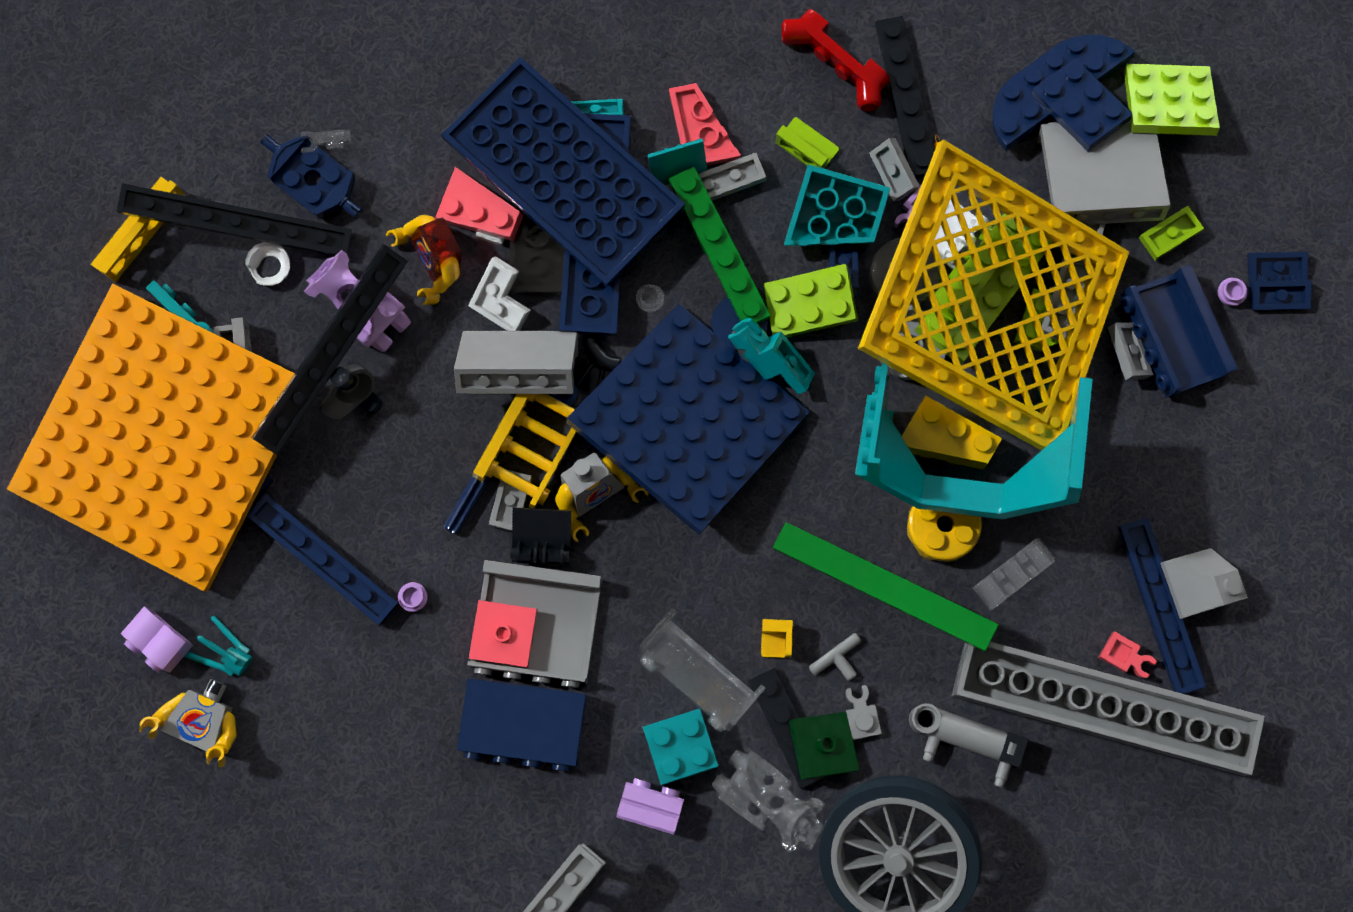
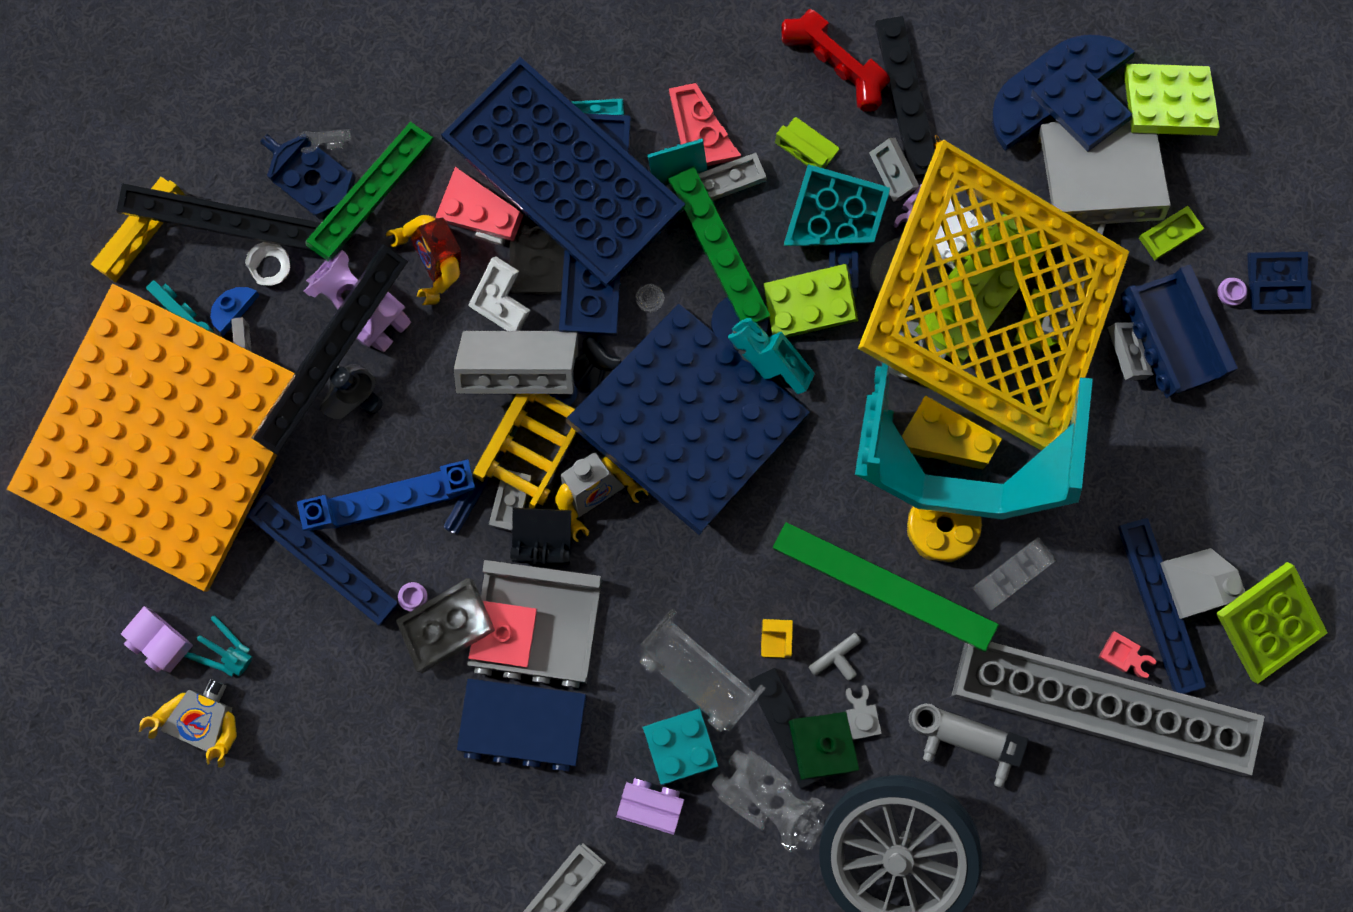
(231, 305): none -> blue plate
(369, 191): none -> green plate
(387, 499): none -> blue slope
(445, 625): none -> clear smoke plate
(1272, 622): none -> lime plate

